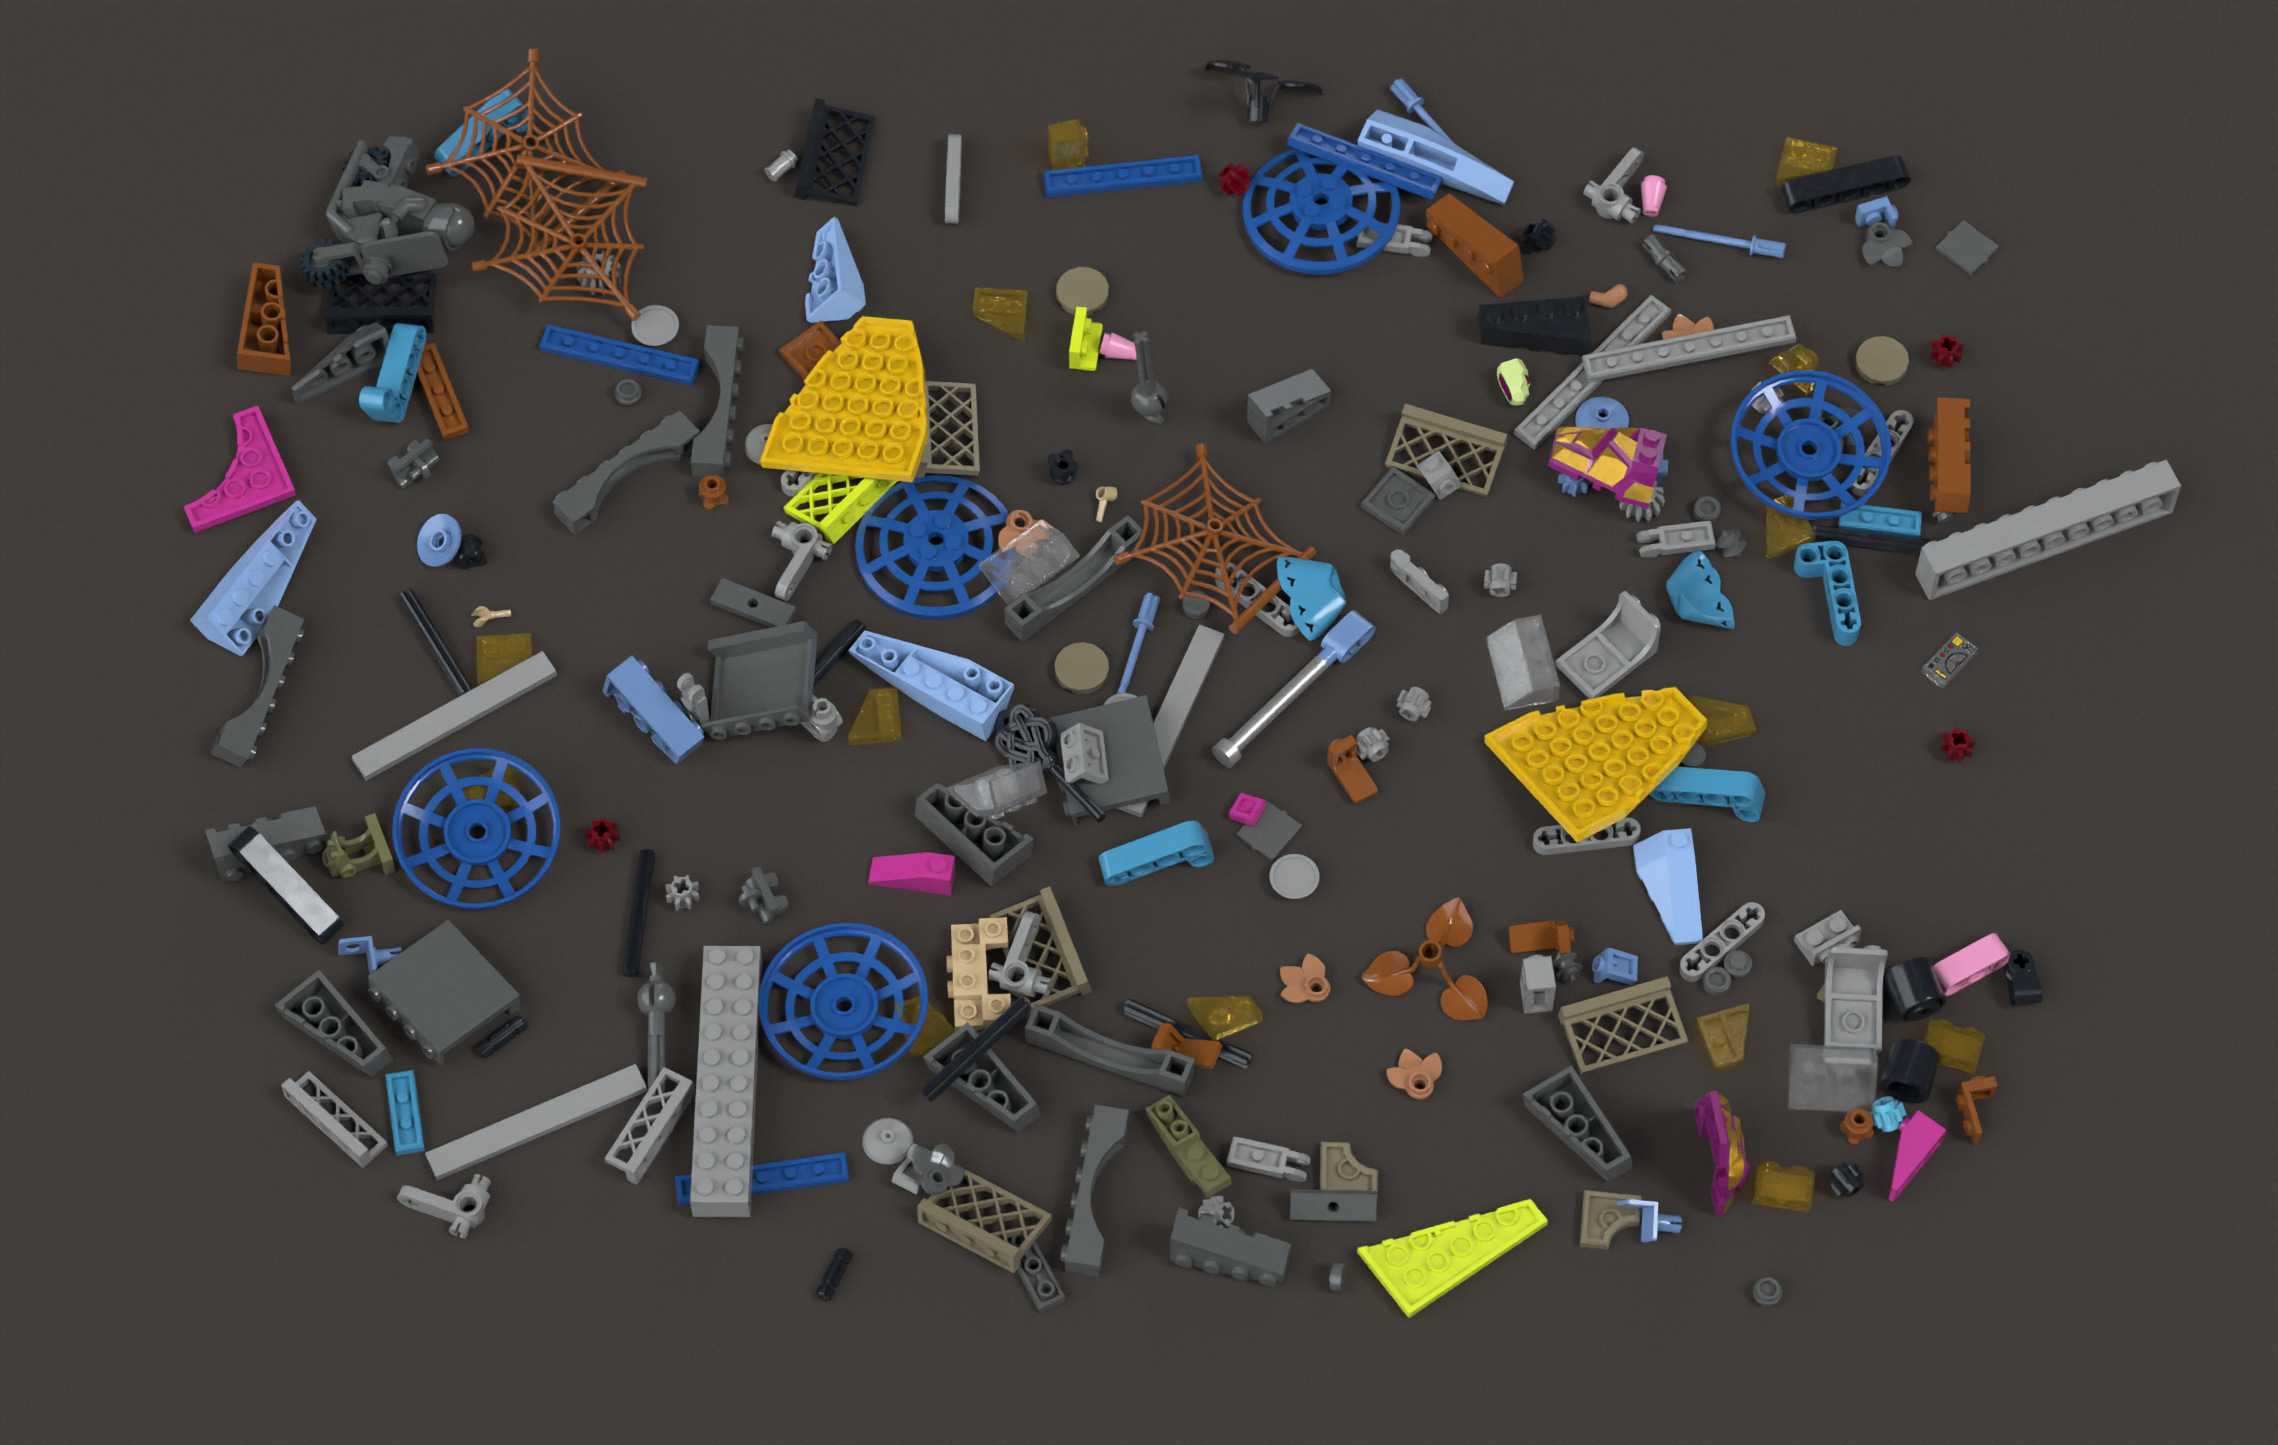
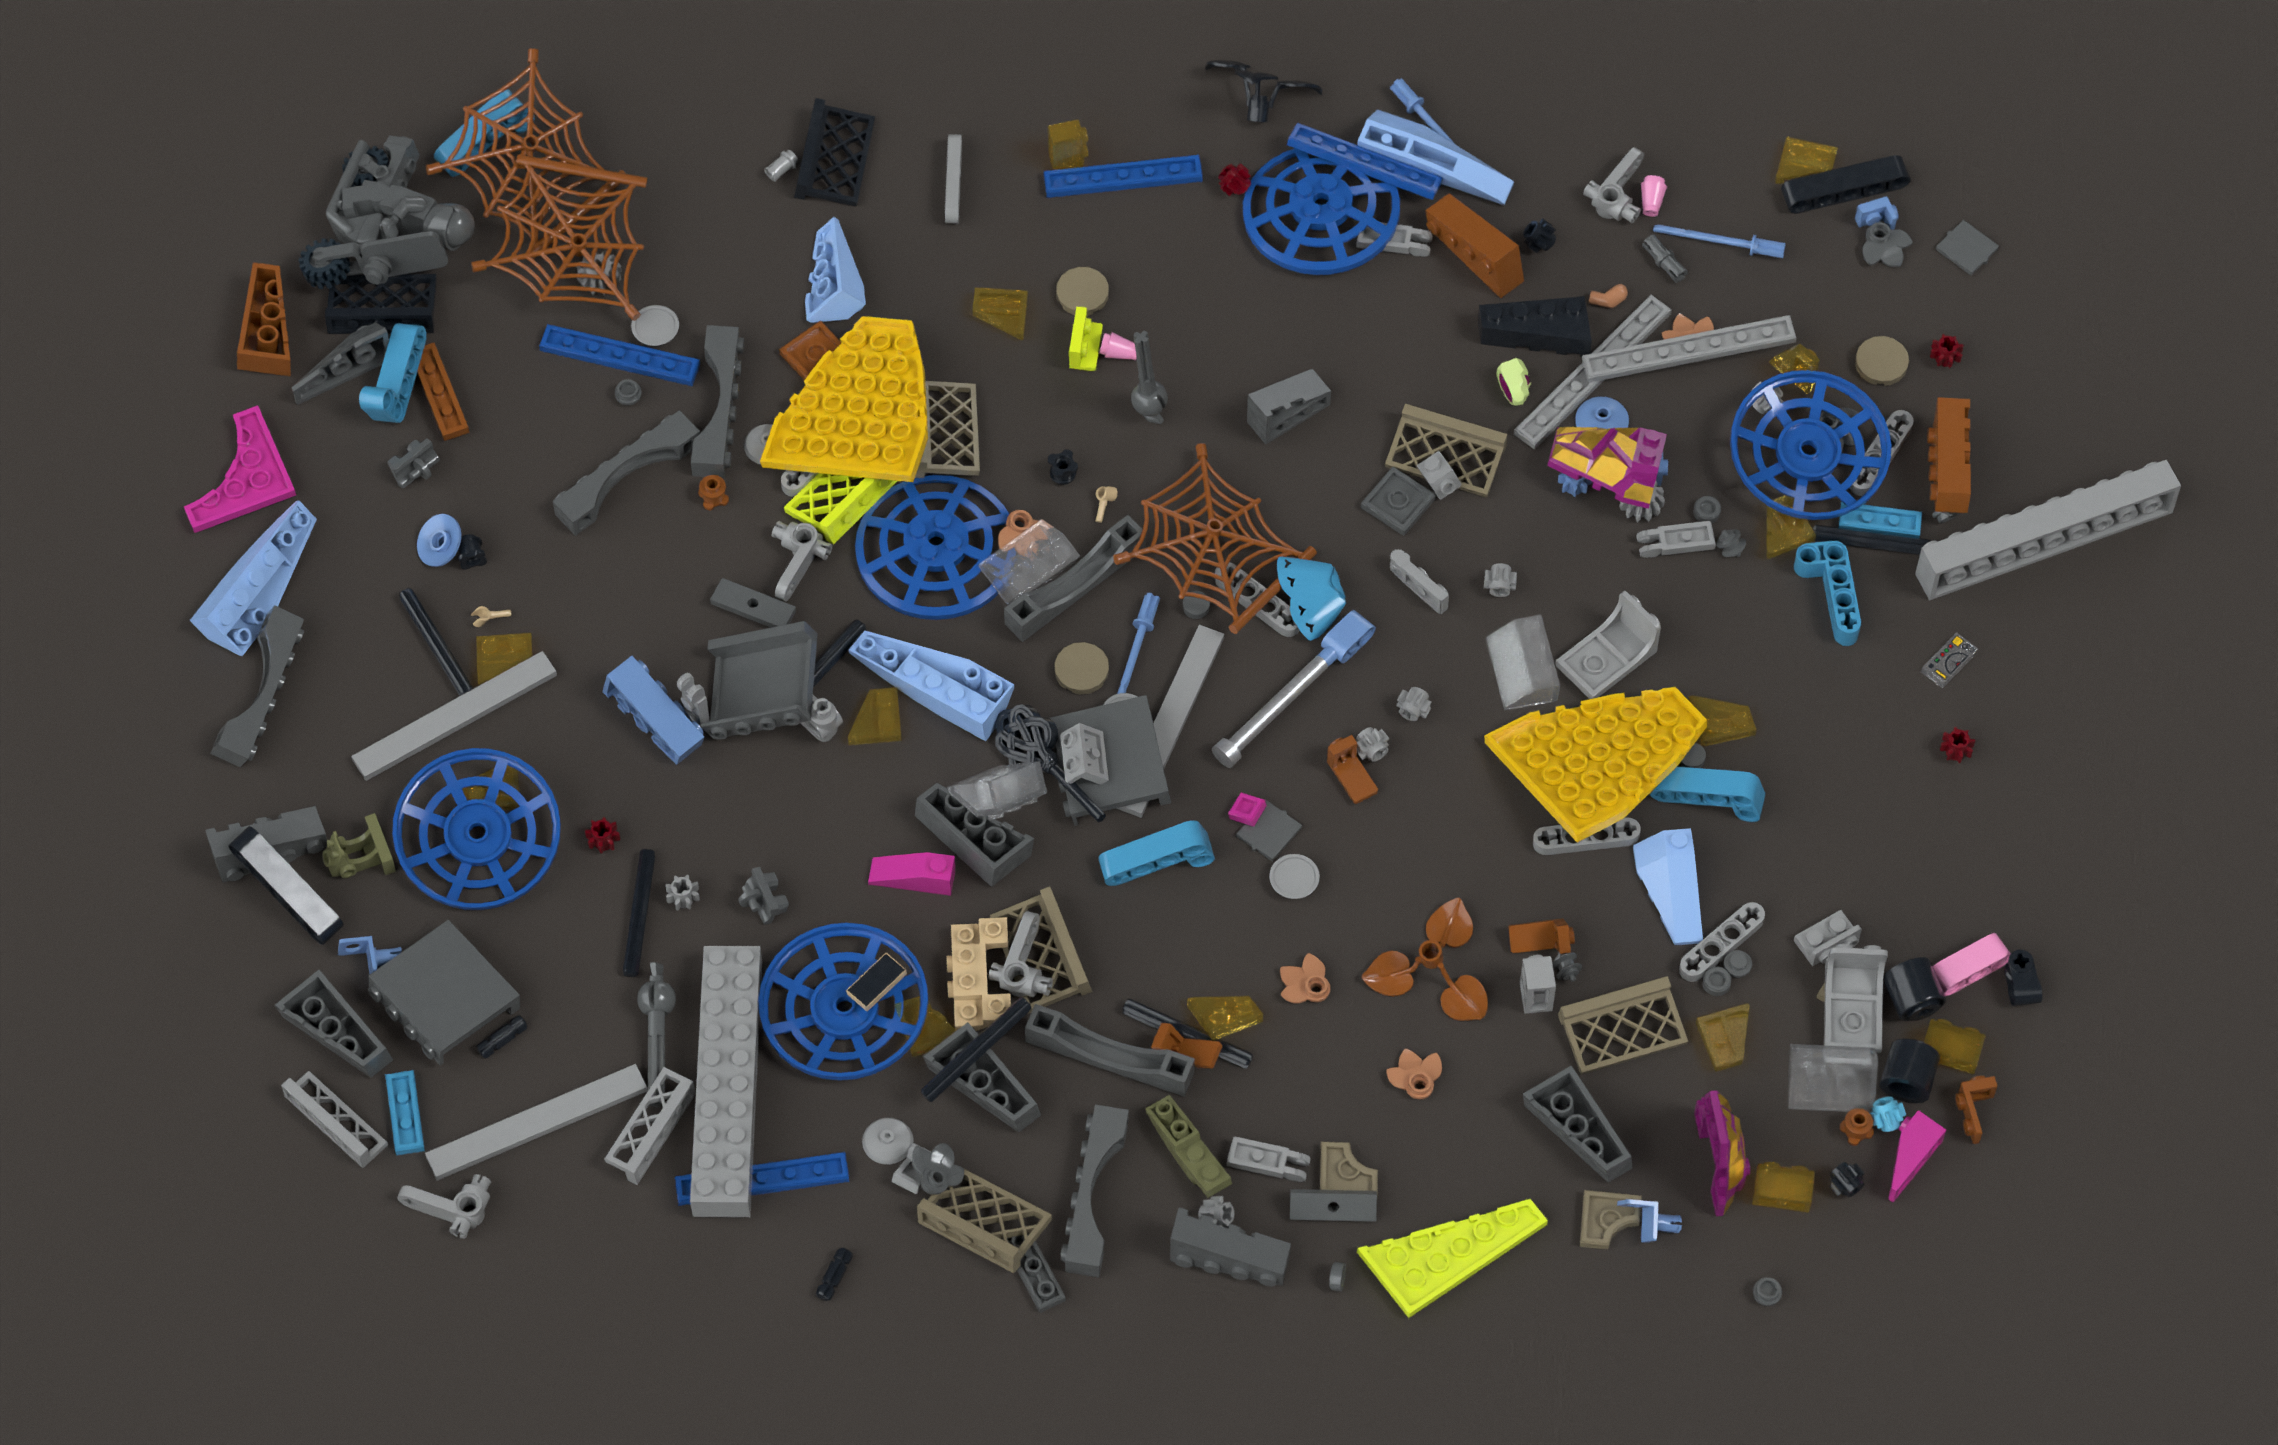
(876, 982): none -> black tile
(1615, 966): medium blue bracket -> none
(1696, 598): dark azure piece -> none

